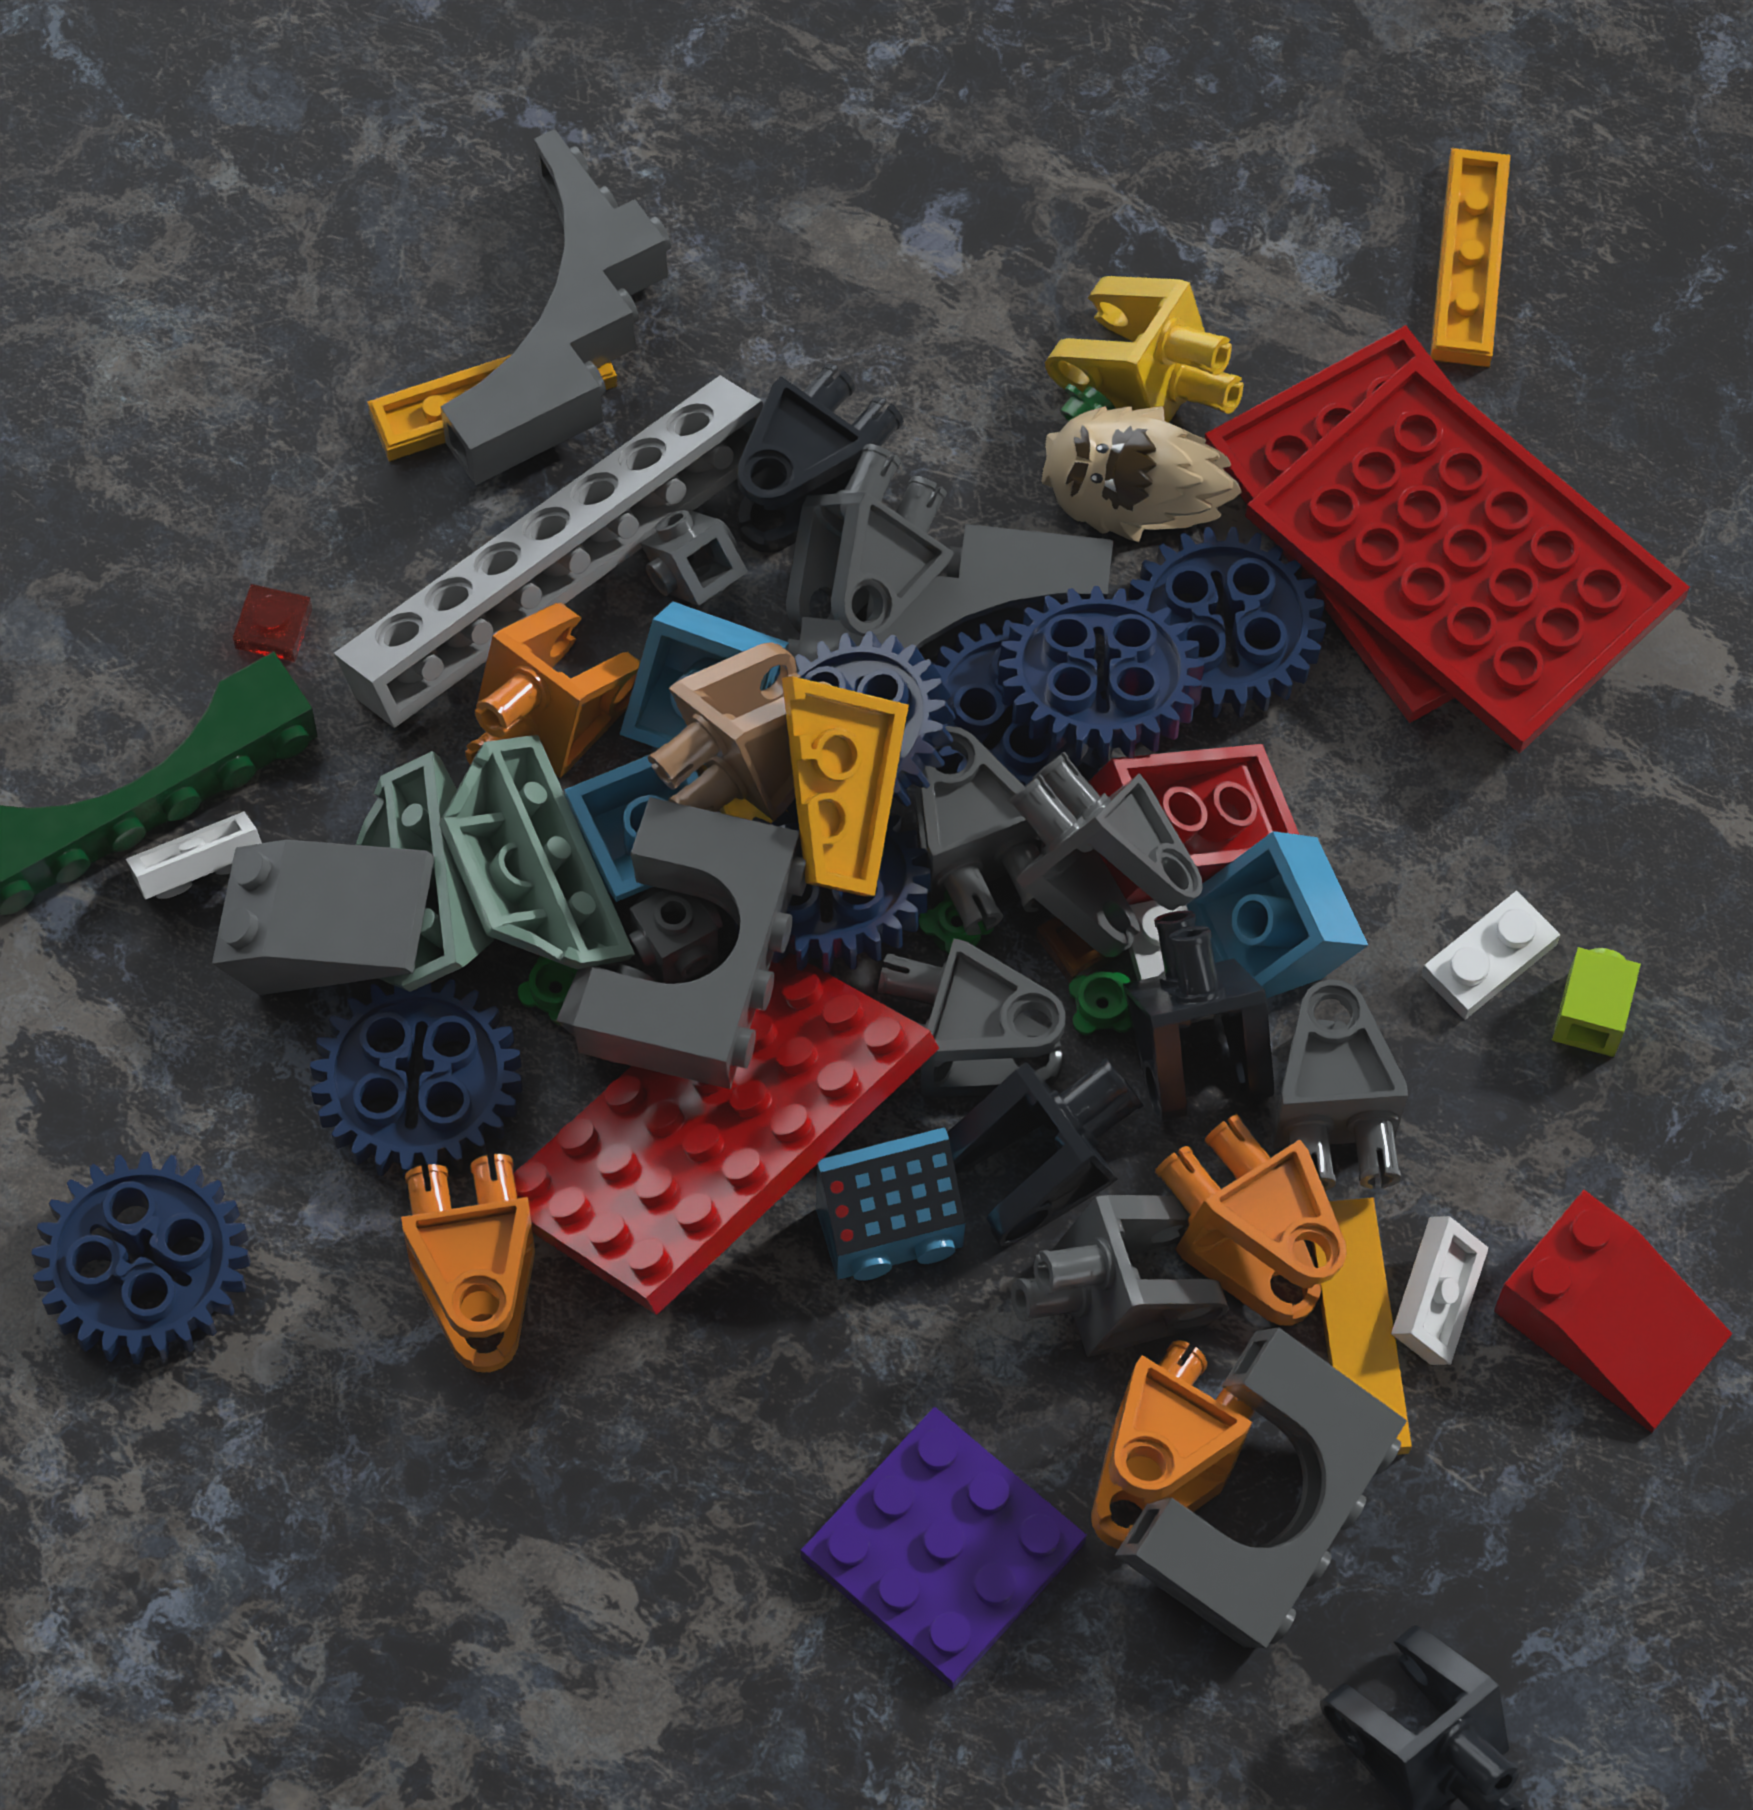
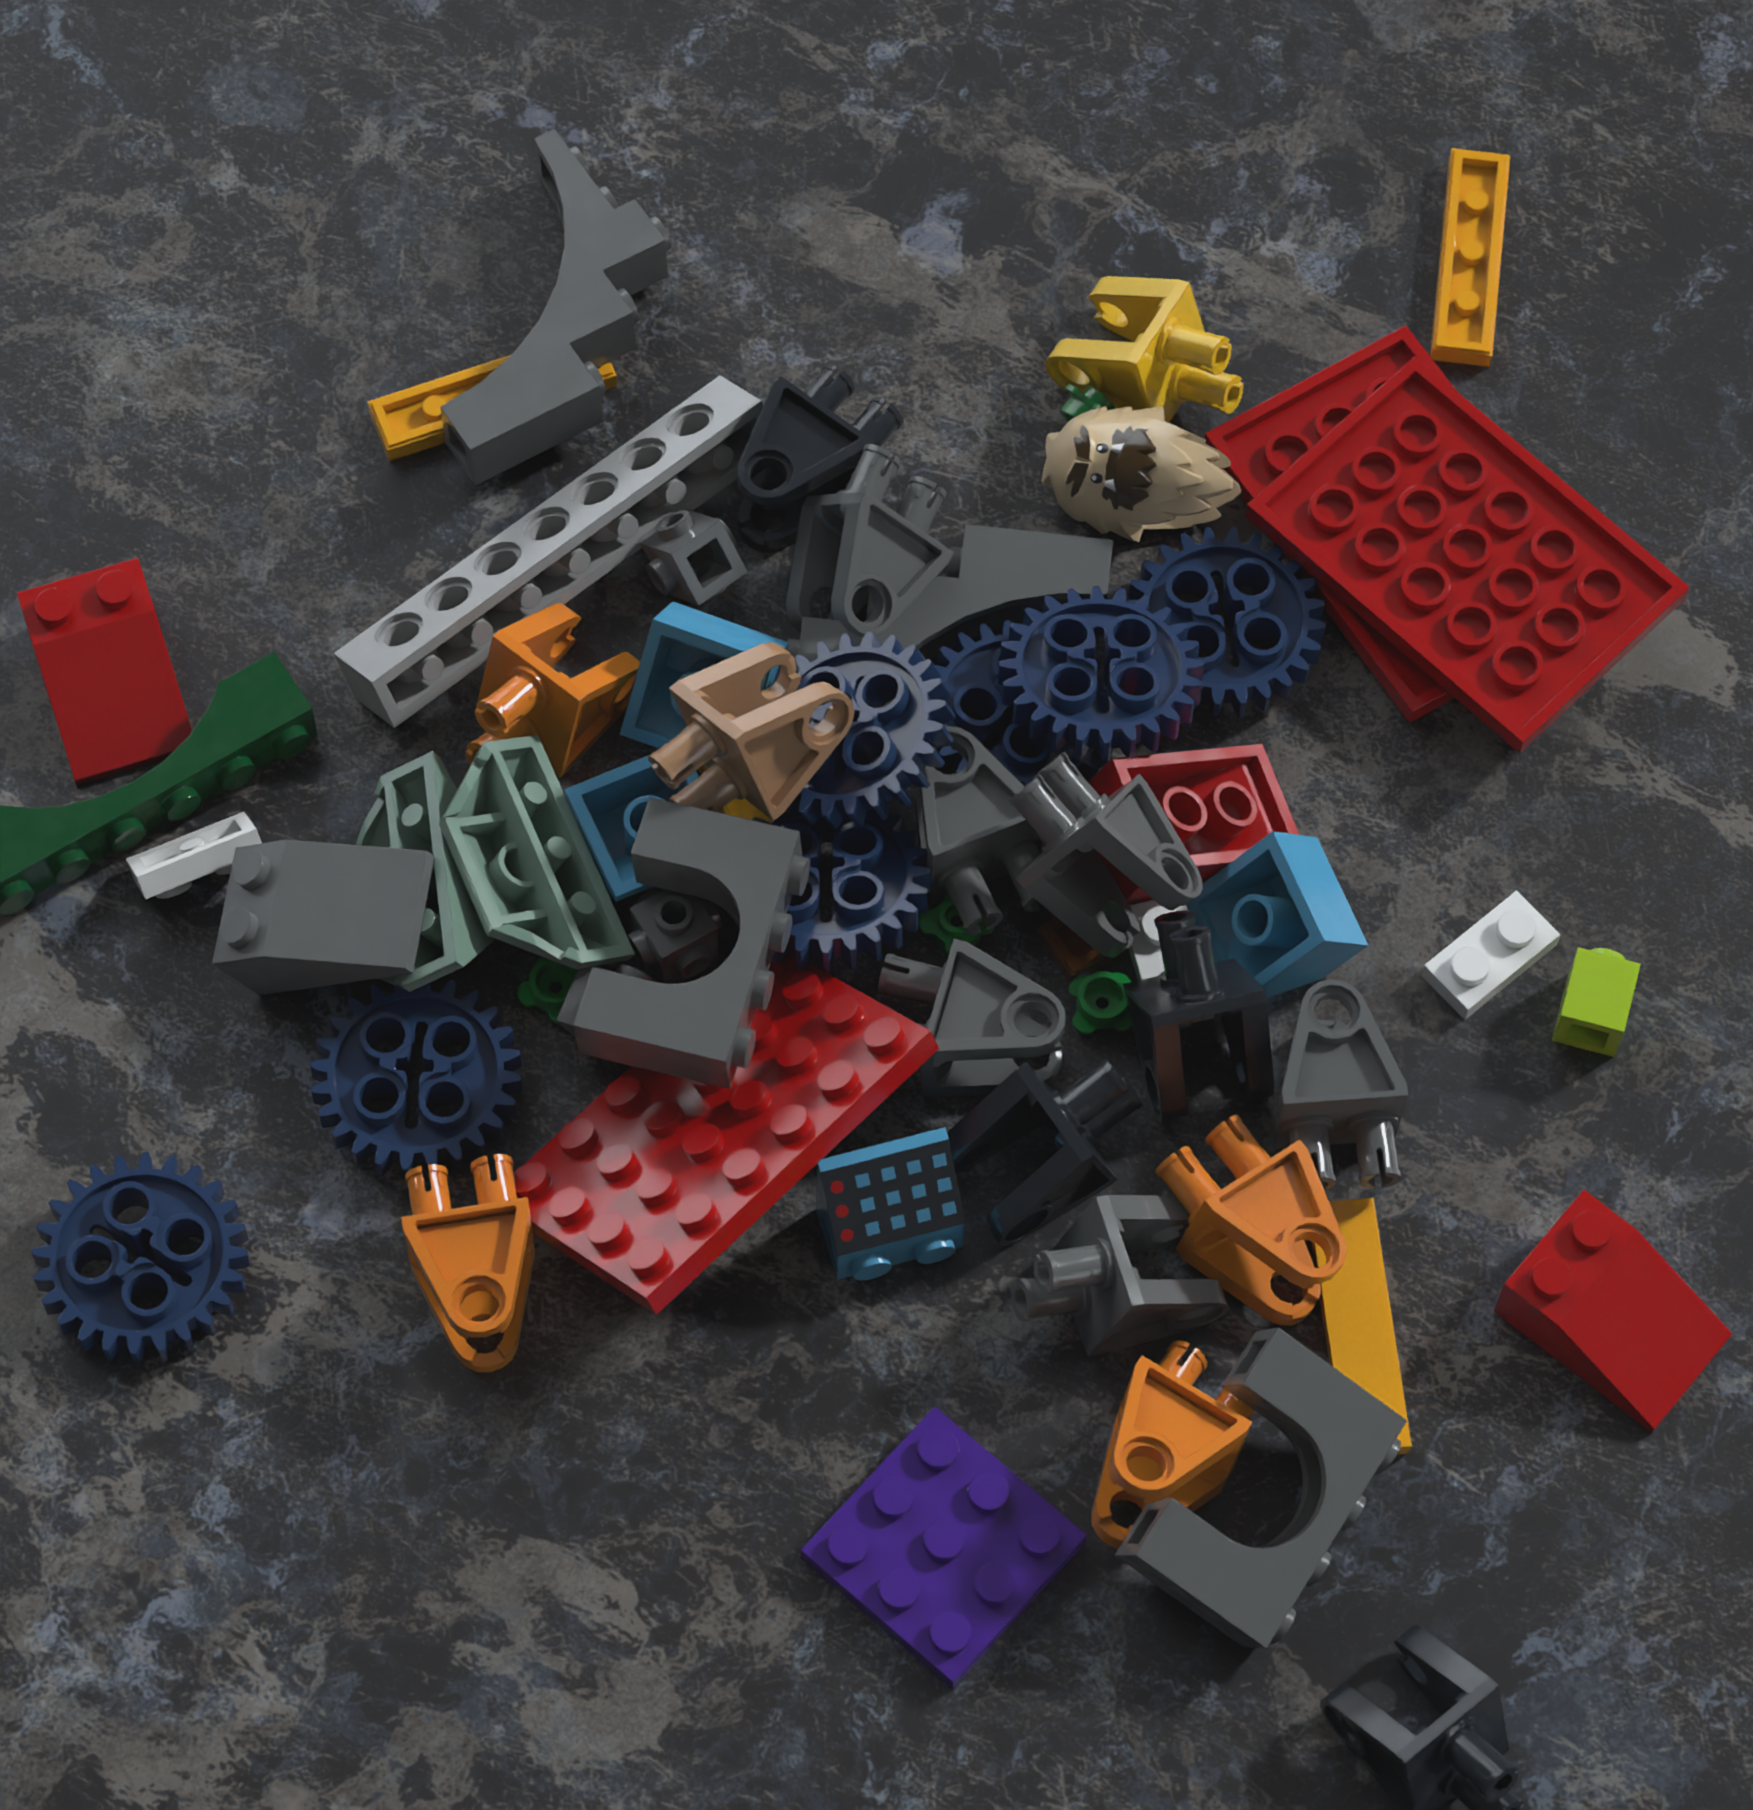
(106, 670): none -> red slope
(272, 622): clear red plate -> none
(844, 779): light orange wing -> none
(1440, 1290): white plate -> none

